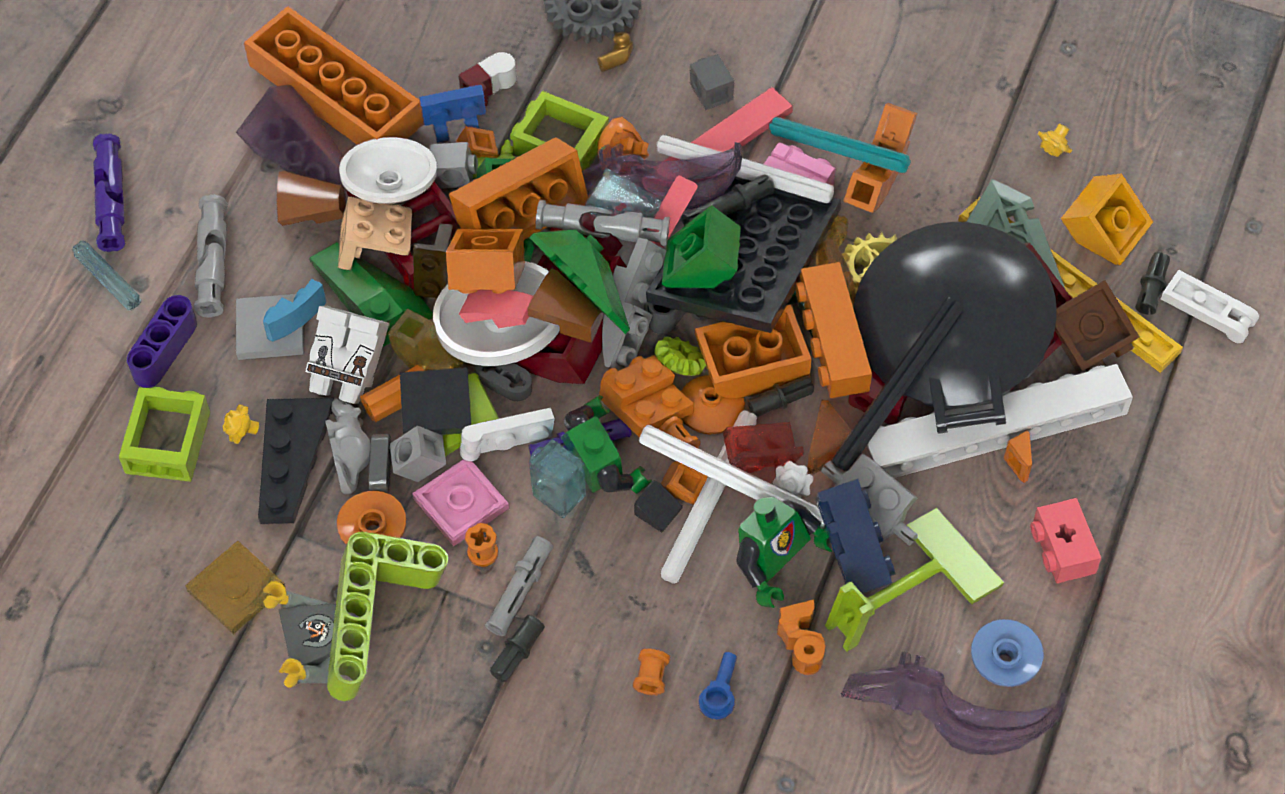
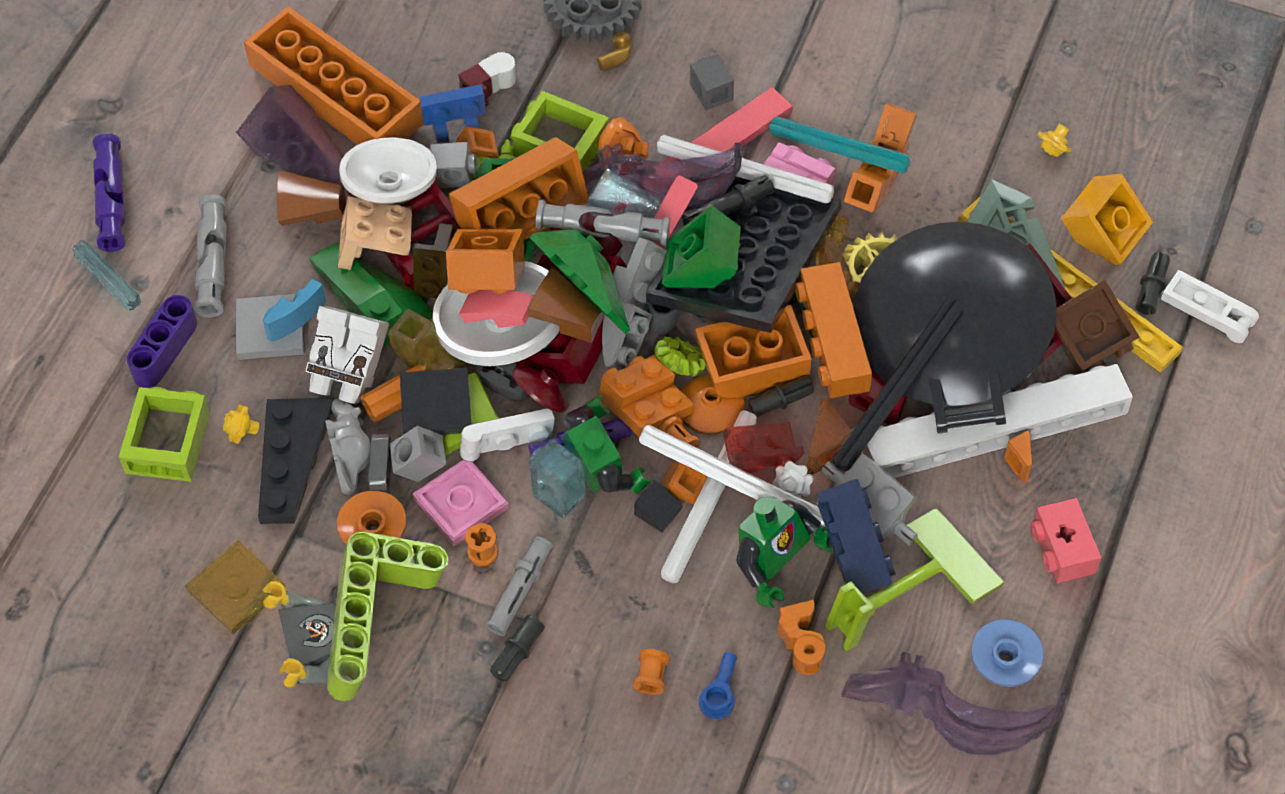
(541, 387): none -> dark red dish

